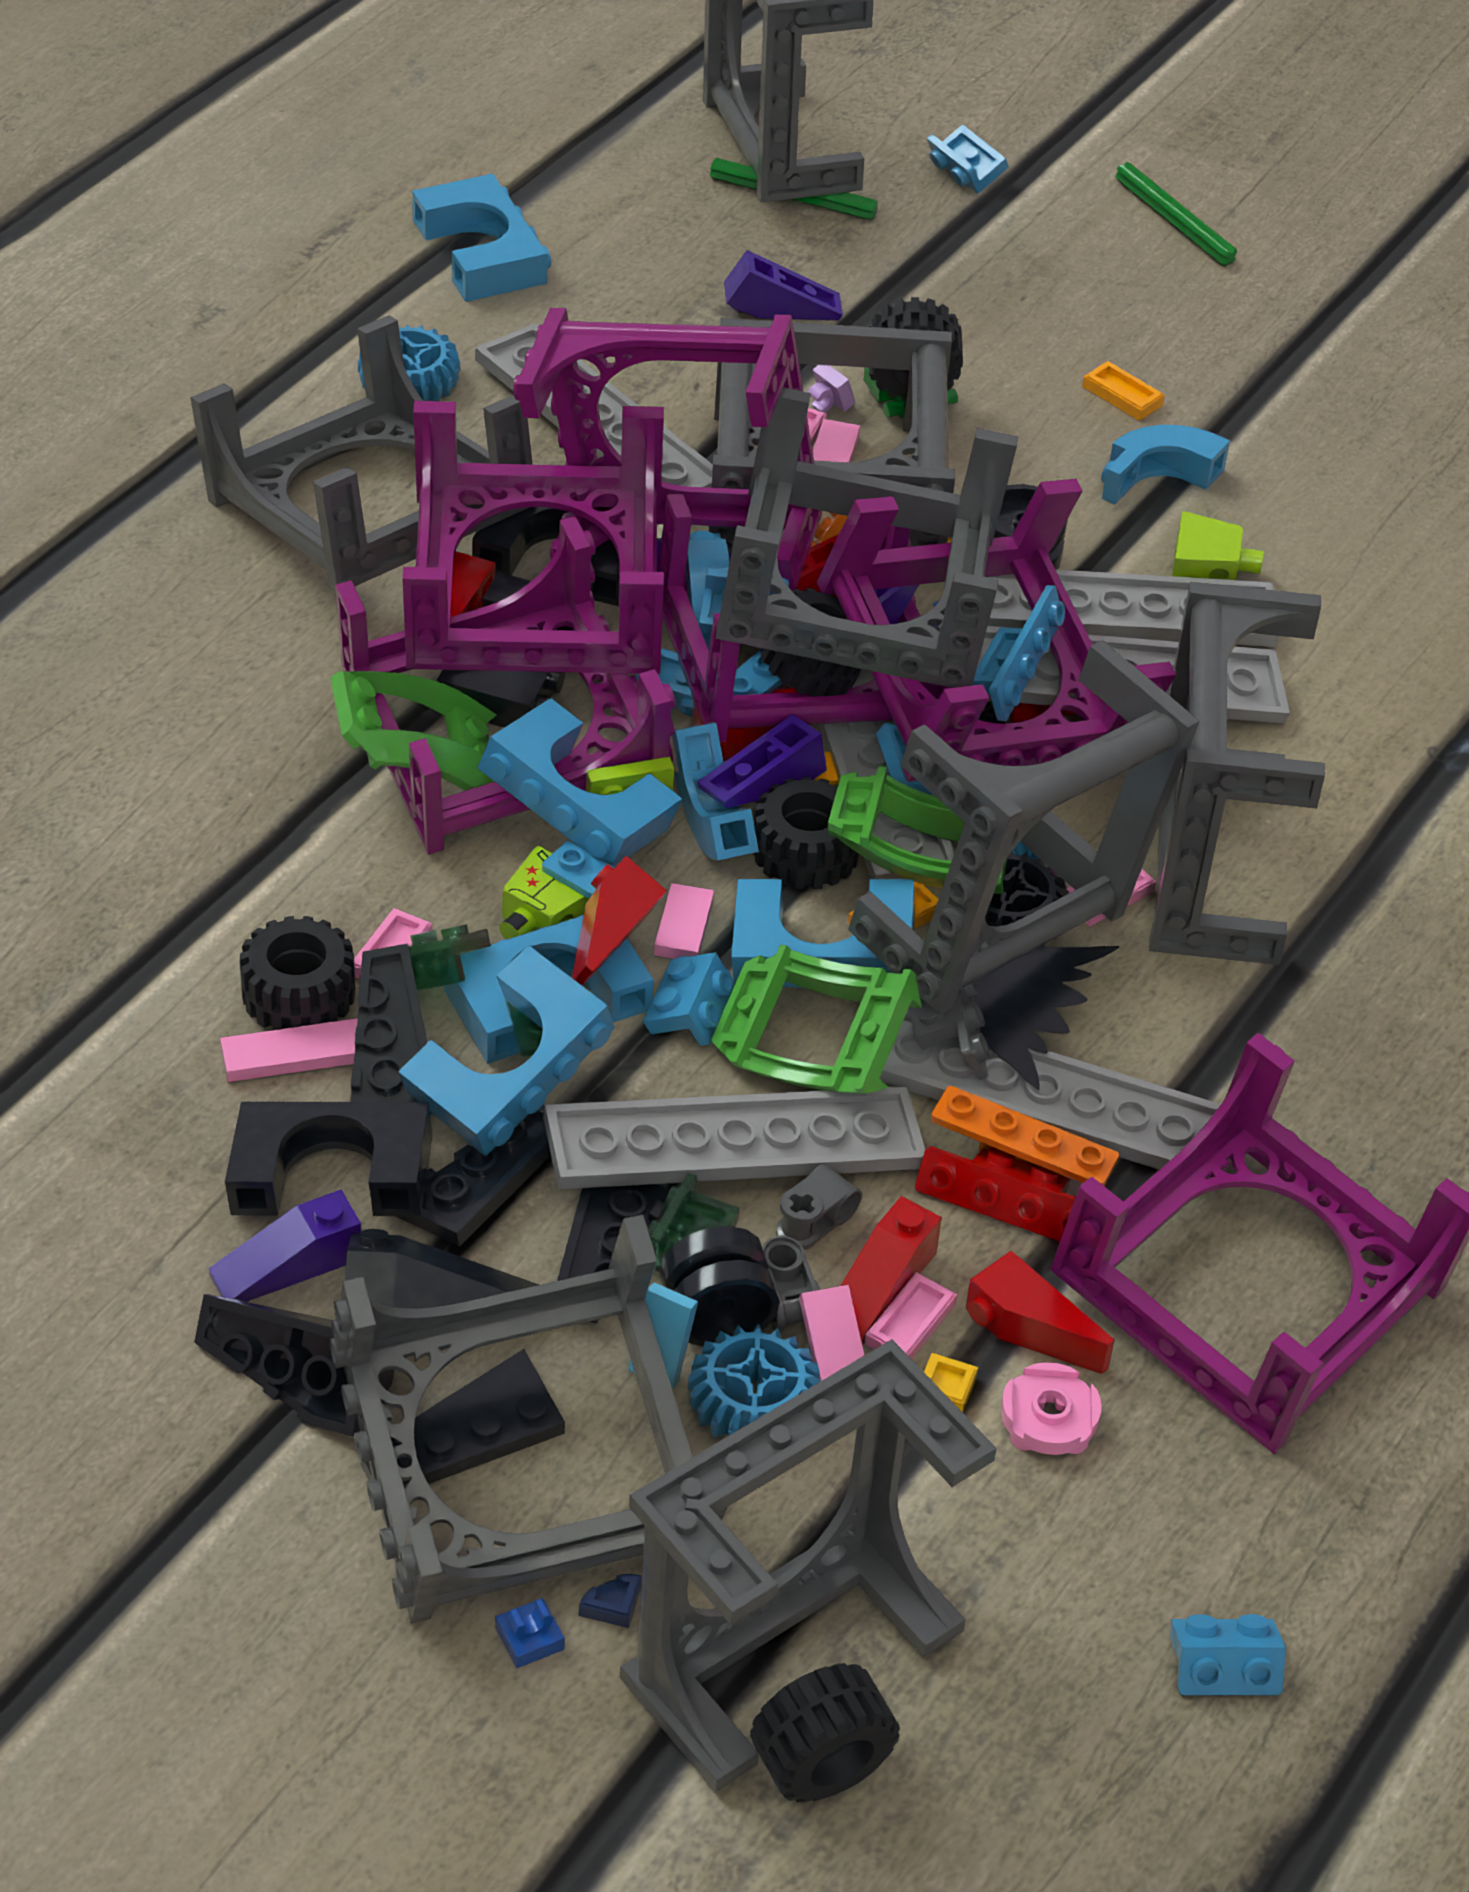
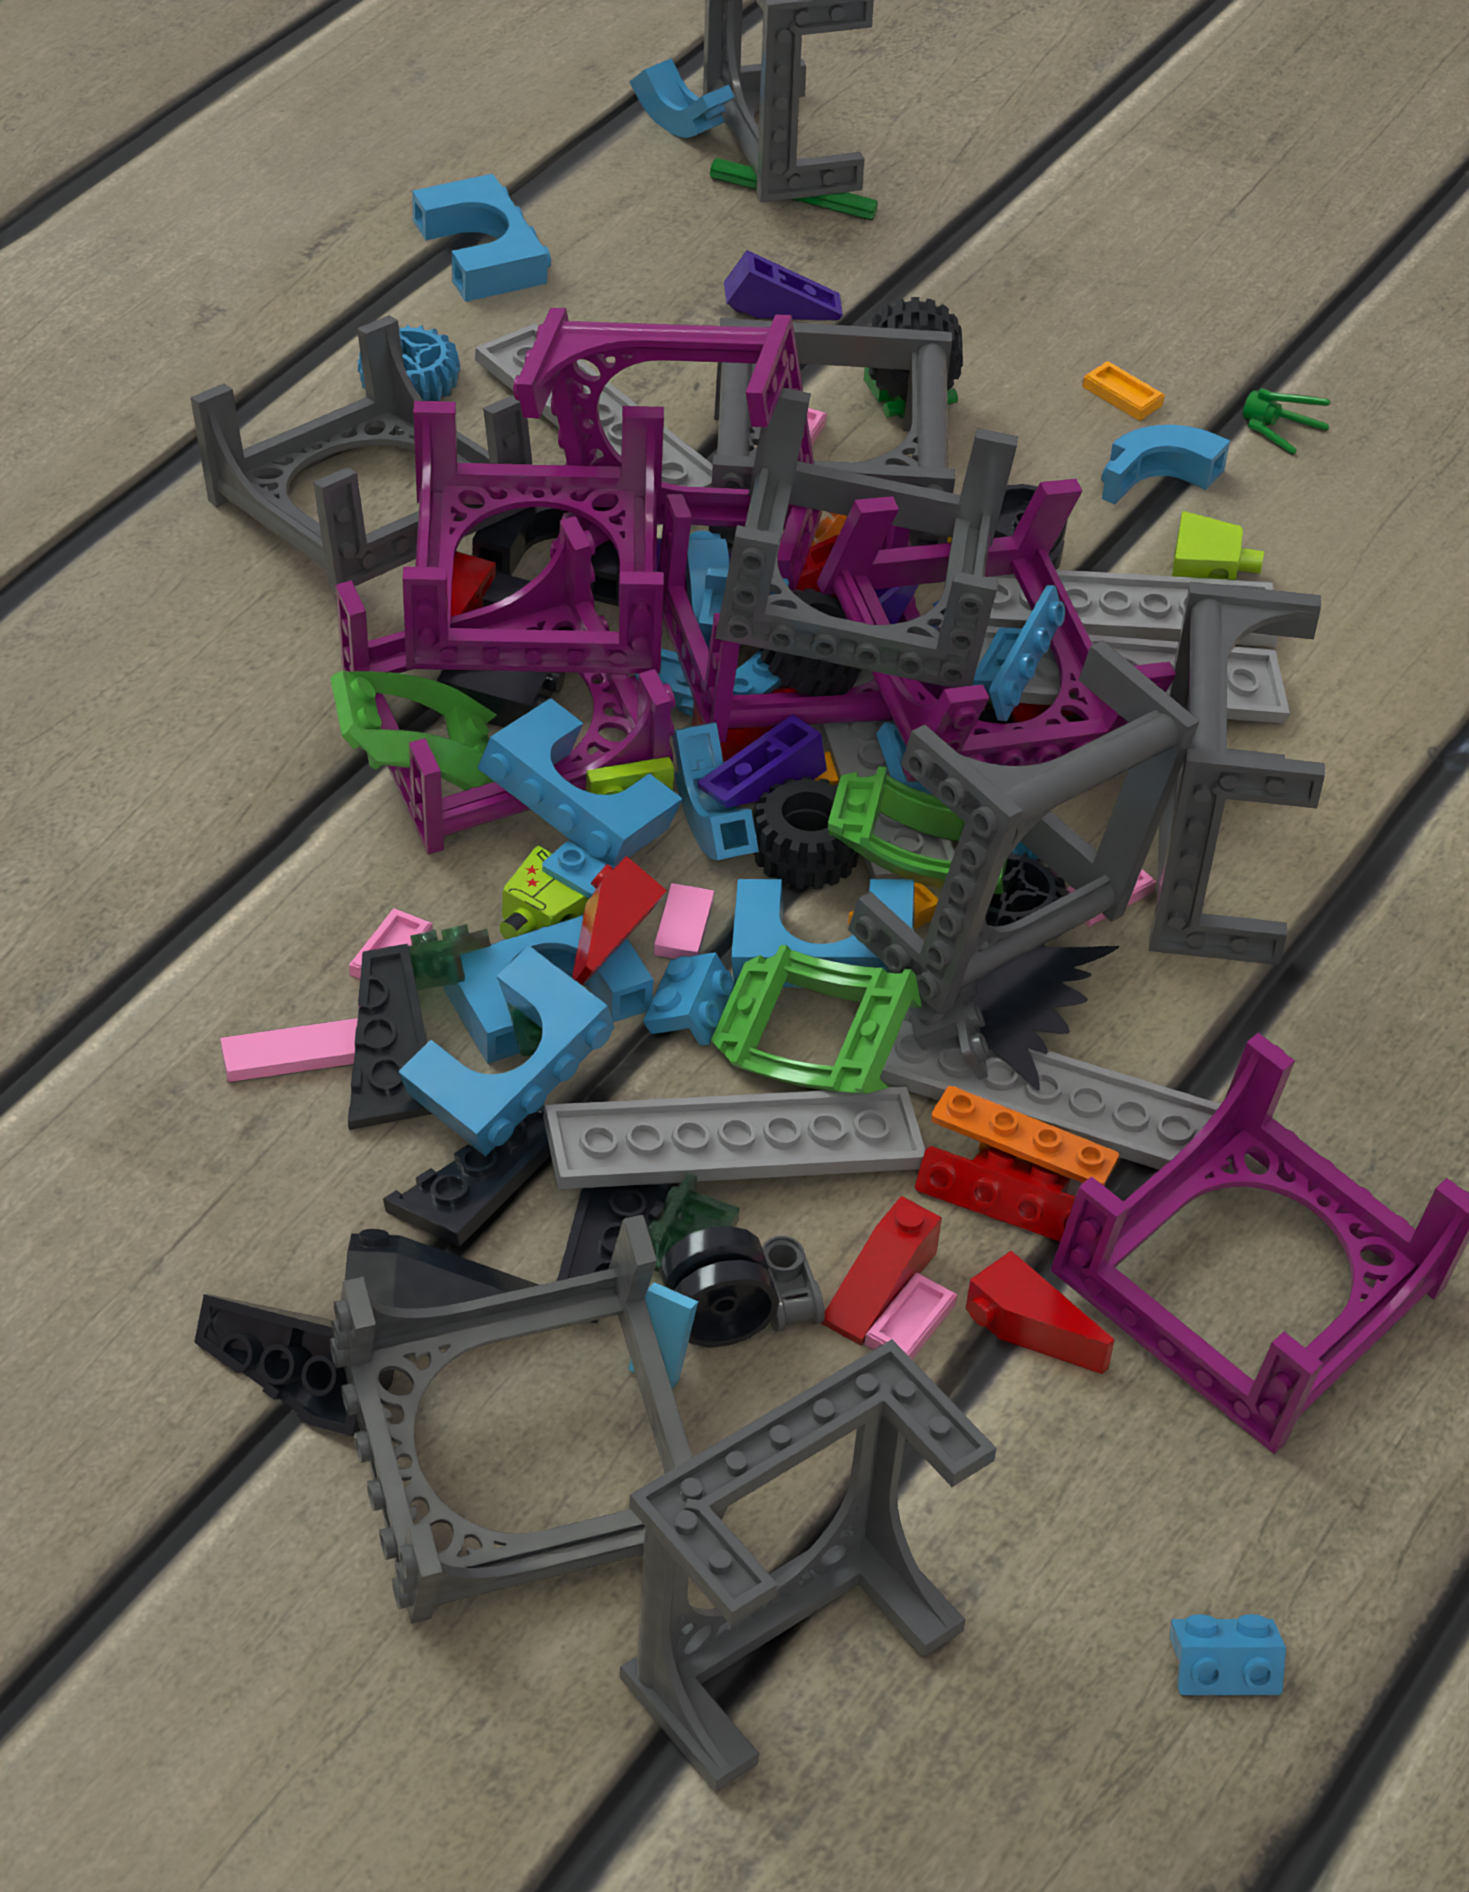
(279, 1134): black arch -> none
(290, 1250): dark purple slope -> none
(297, 973): black tyre -> none
(484, 1421): black wing -> none
(529, 1633): blue tile -> none
(613, 1600): dark blue tile -> none
(674, 105): none -> dark azure arch
(724, 1375): dark azure gear -> none
(817, 1206): dark grey piece -> none
(824, 1732): black tyre -> none
(830, 389): lavender tile -> none
(831, 1328): bright pink tile -> none
(836, 441): bright pink tile -> none
(952, 1378): yellow tile -> none
(967, 158): dark azure bracket -> none
(1044, 1432): bright pink plate -> none
(1176, 214): green axle -> none
(1263, 409): none -> green plant

